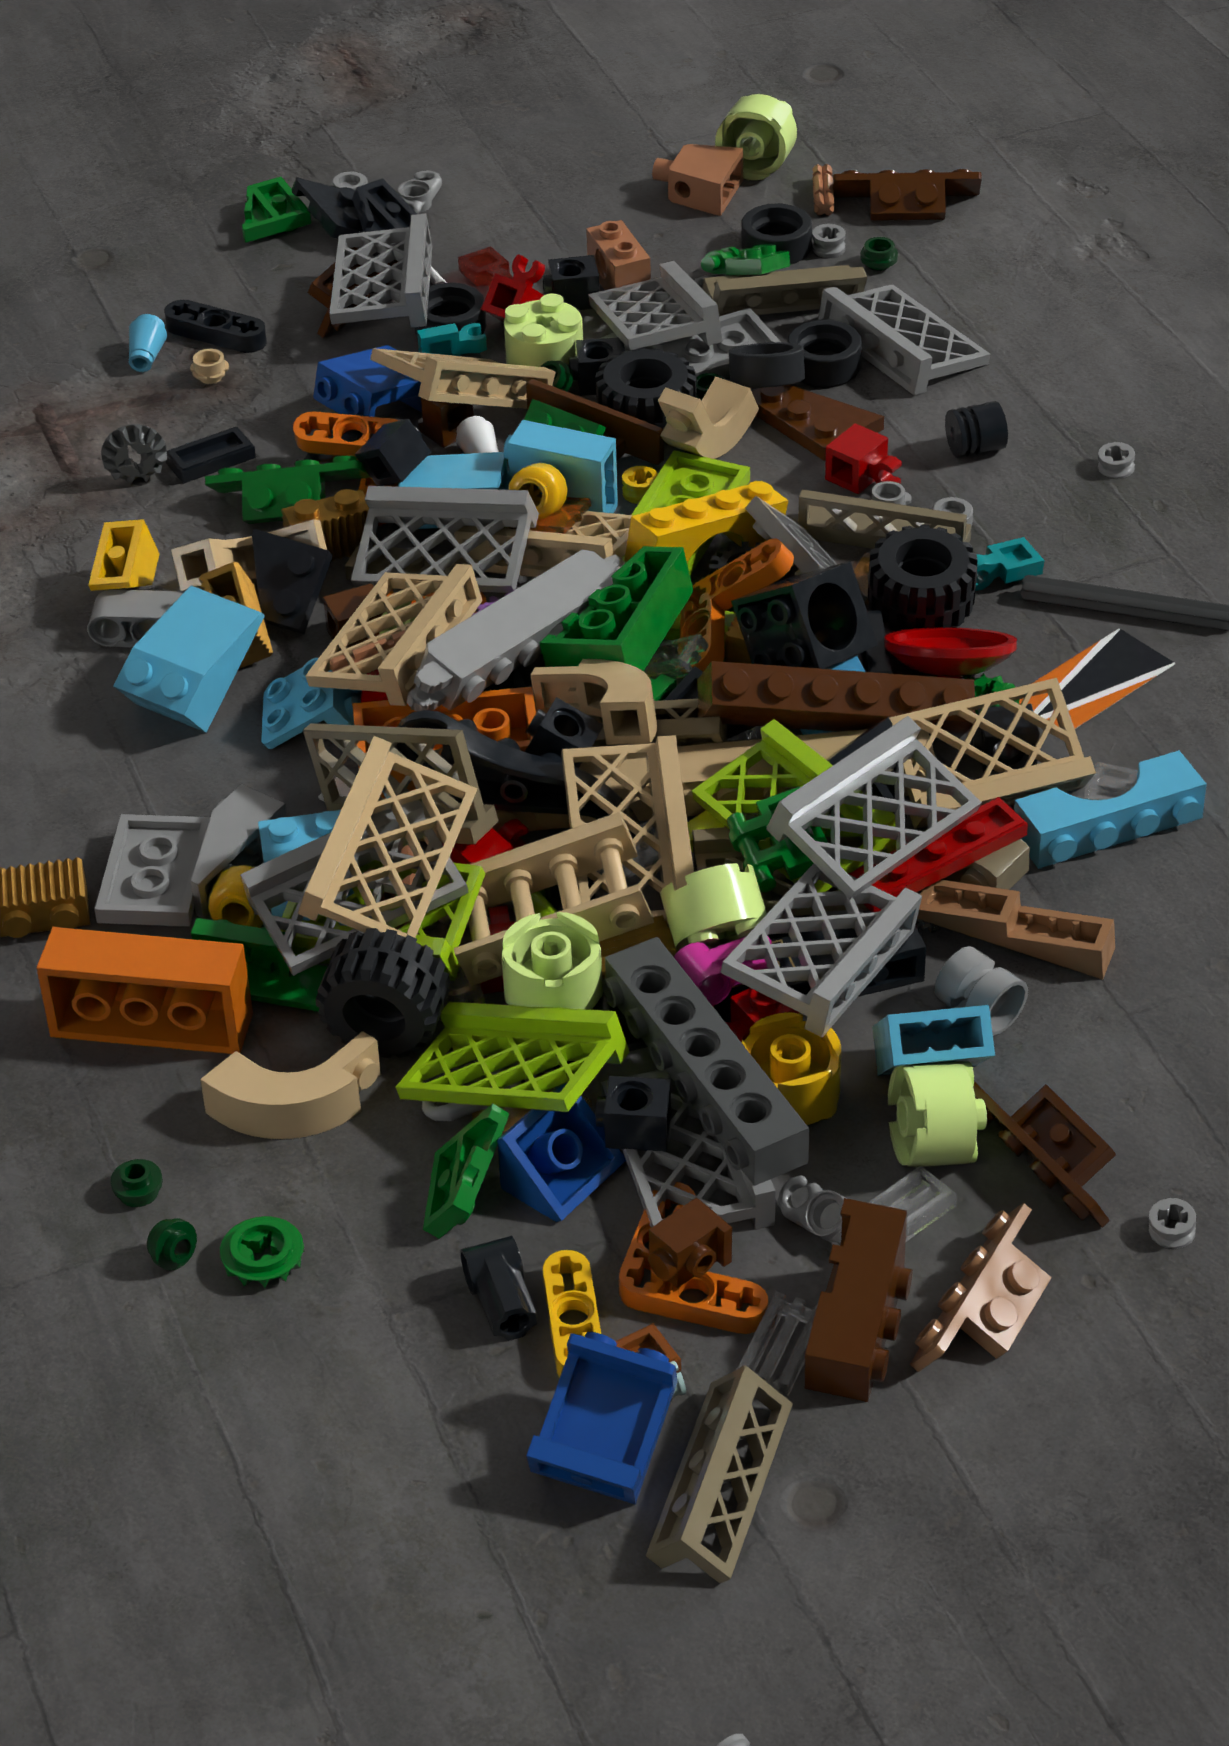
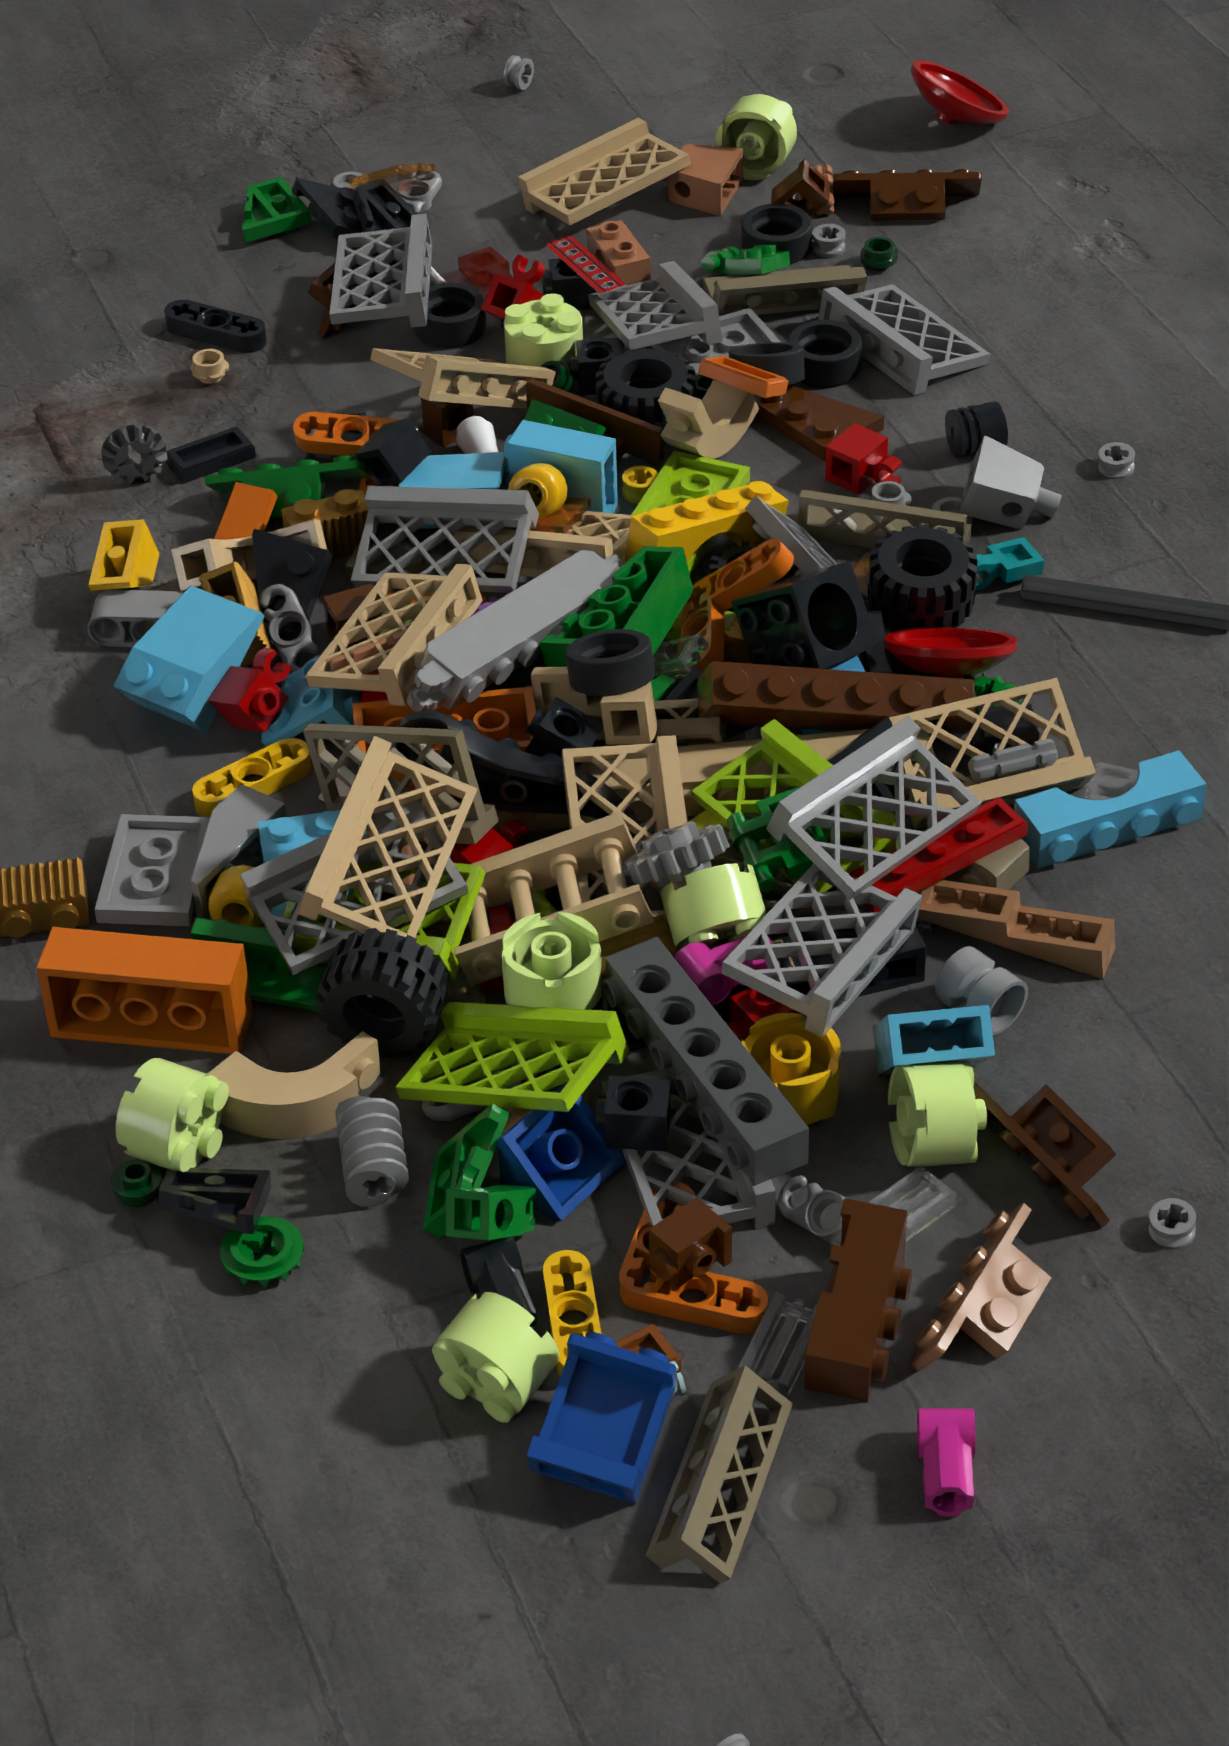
(146, 339): medium azure cone -> none
(172, 1115): none -> yellowish green brick
(172, 1243): dark green plate -> none
(217, 1196): none -> black wing
(246, 510): none -> orange tile
(250, 696): none -> red brick
(277, 763): none -> yellow beam
(288, 613): none -> light grey piece
(359, 385): blue panel -> none
(371, 1150): none -> light grey piece
(394, 173): none -> clear orange piece
(450, 341): teal plate -> none
(489, 1212): none -> green leg
(494, 1355): none -> yellowish green brick
(518, 72): none -> light grey bush
(585, 264): none -> red sticker
(605, 157): none -> tan fence
(610, 662): none -> black tyre
(676, 853): none -> light grey gear
(743, 376): none -> orange tile
(803, 188): none -> reddish brown brick
(947, 1450): none -> dark pink piece
(957, 95): none -> red dish
(1005, 487): none -> light grey torso
(1012, 760): none -> light grey axle
(1101, 676): sticker -> none

